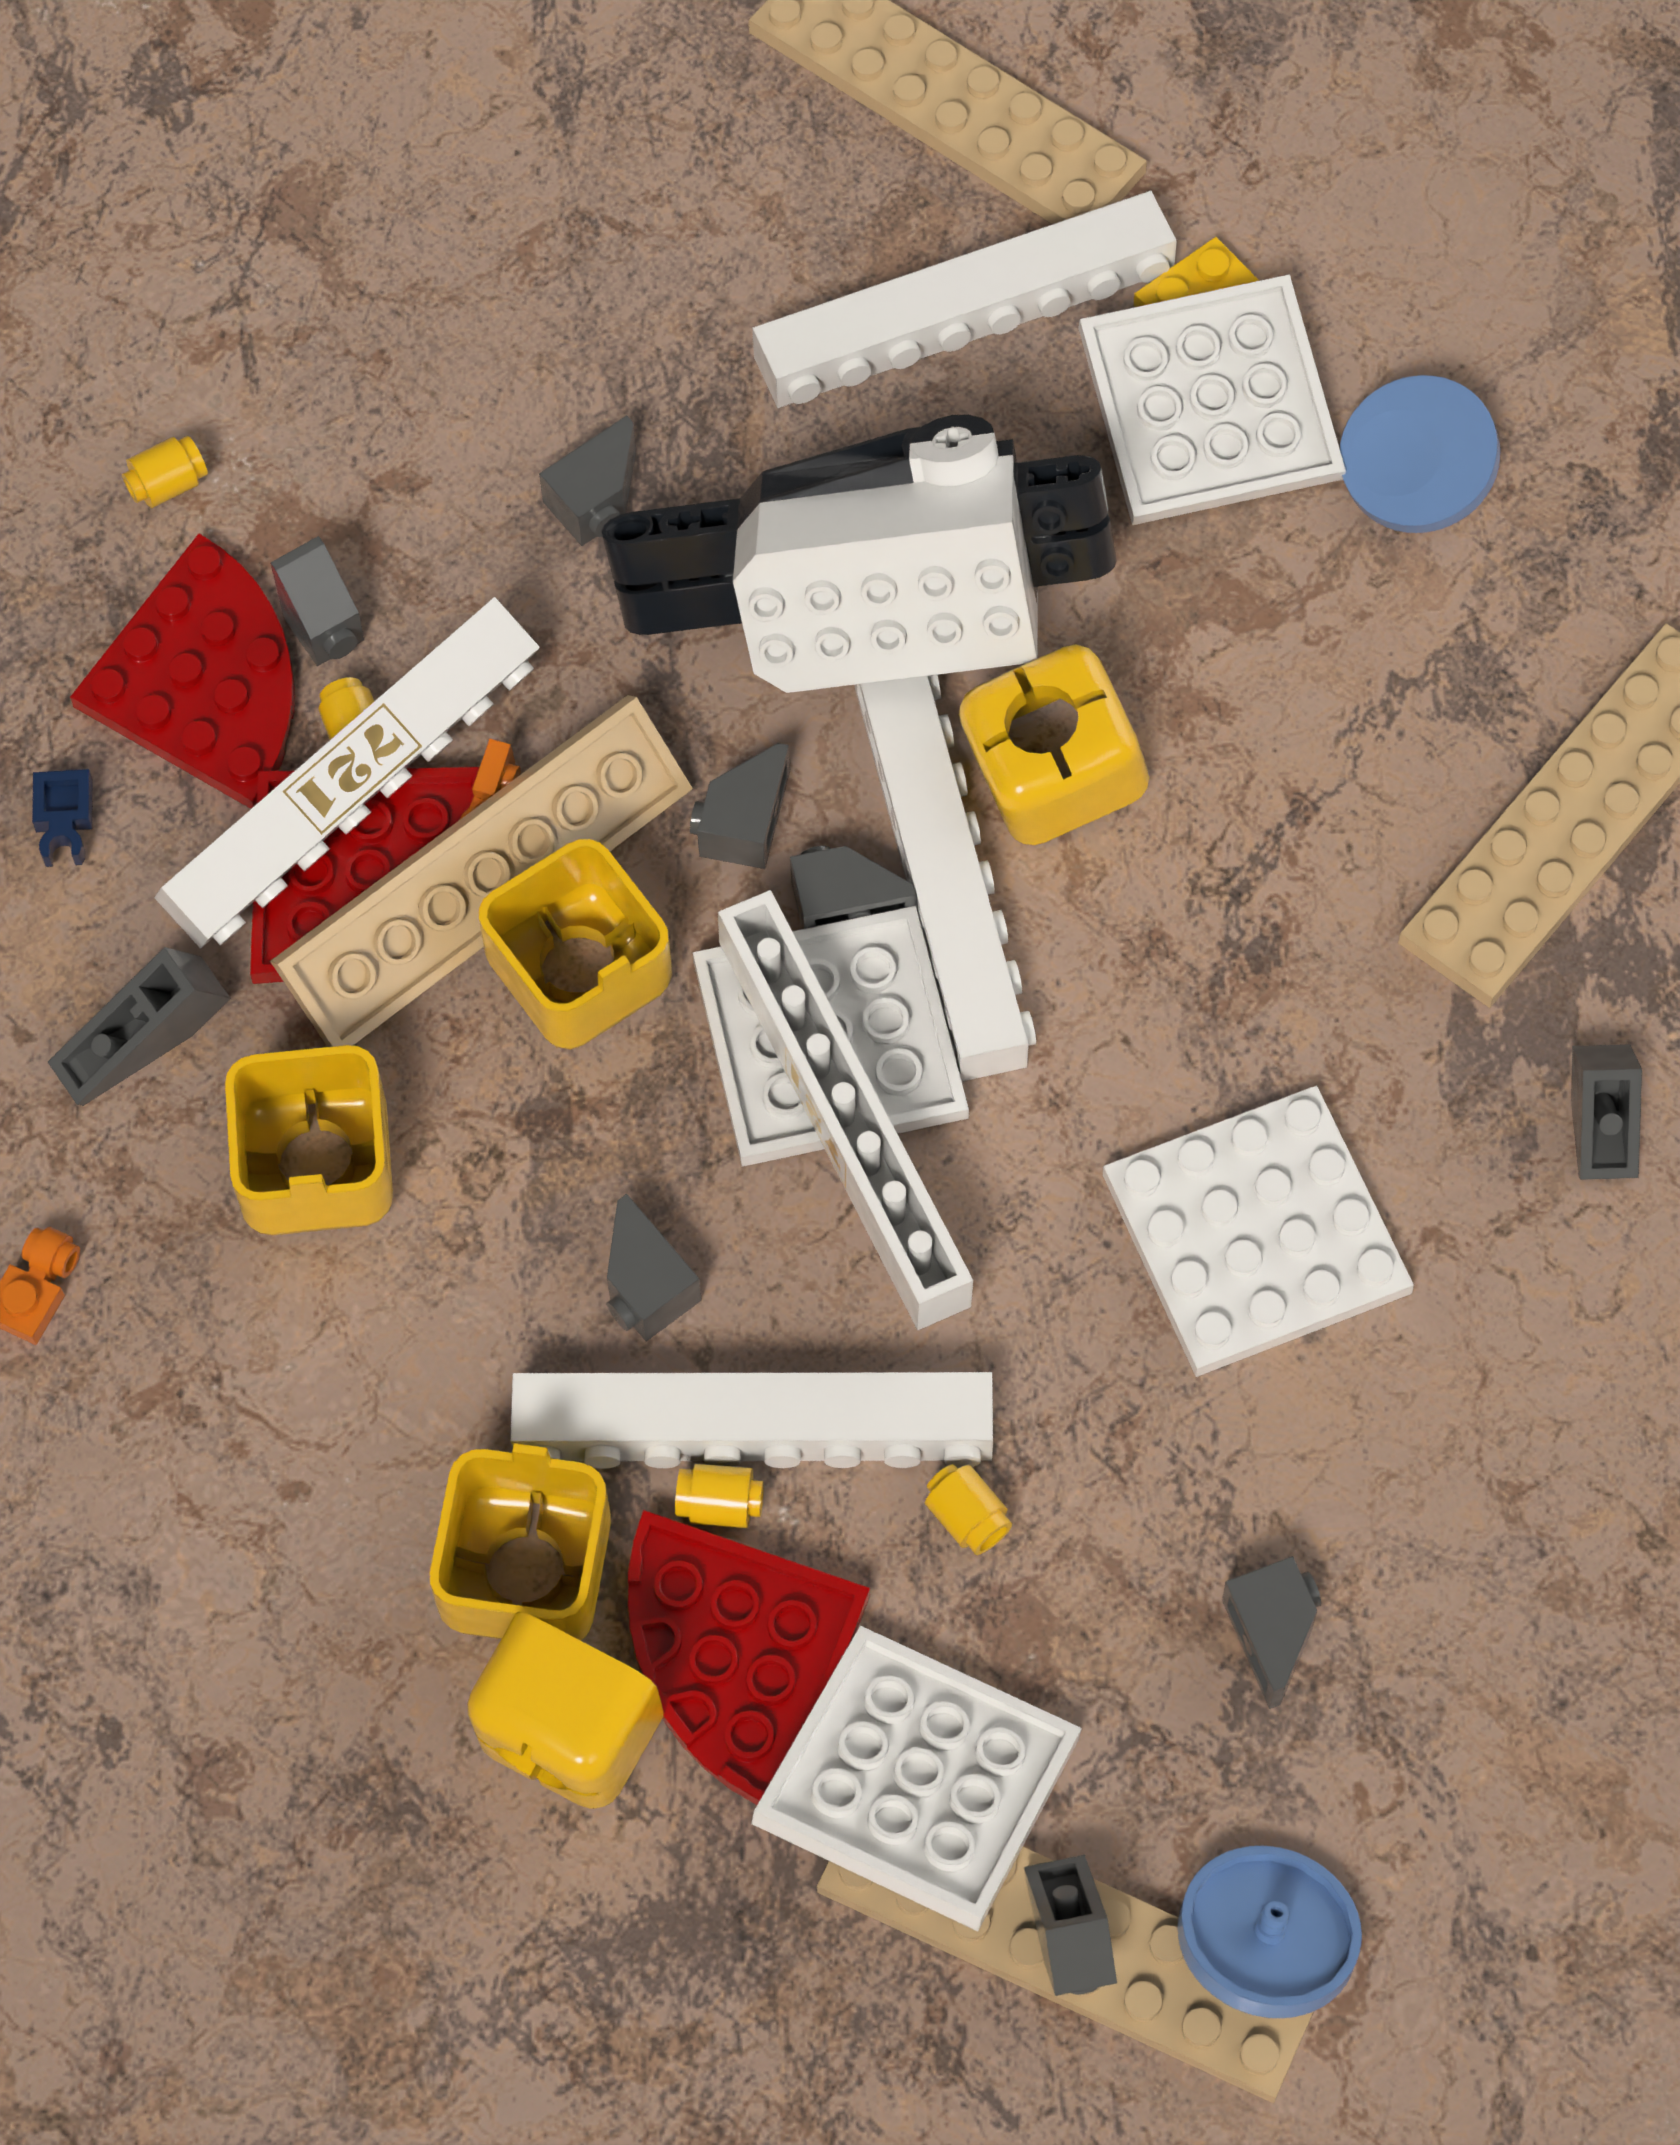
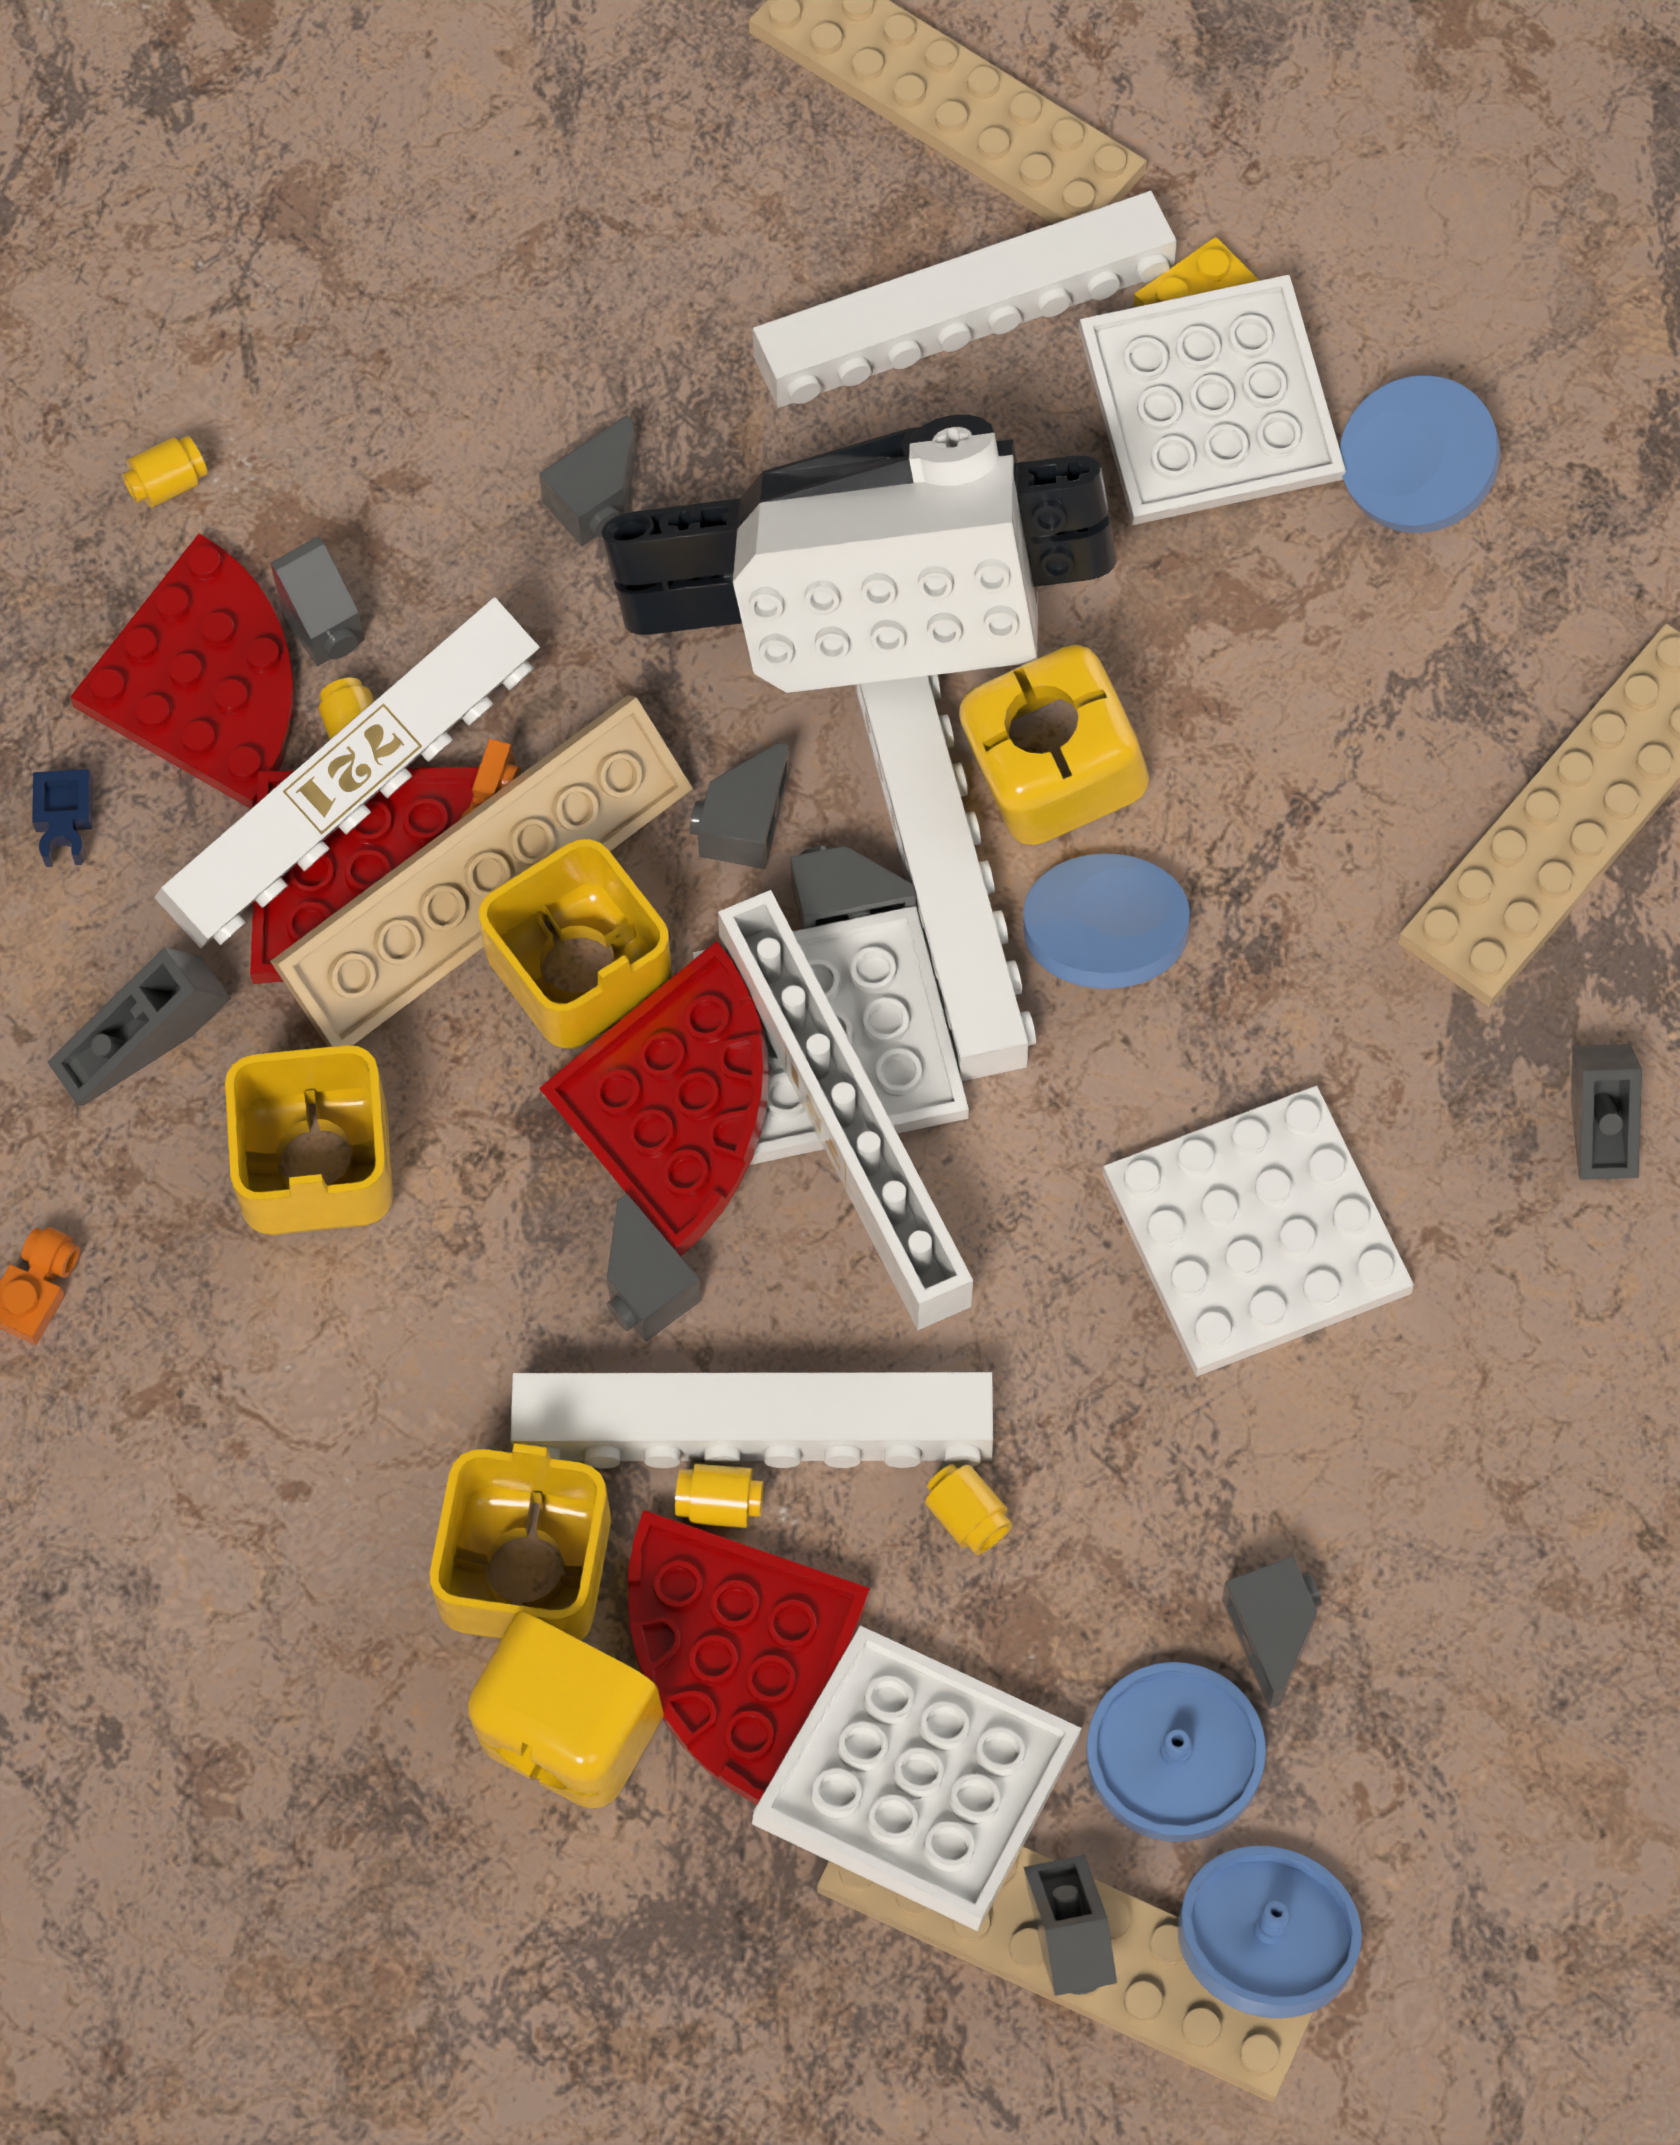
(675, 1096): none -> red plate
(1106, 921): none -> medium blue piece
(1175, 1752): none -> medium blue piece

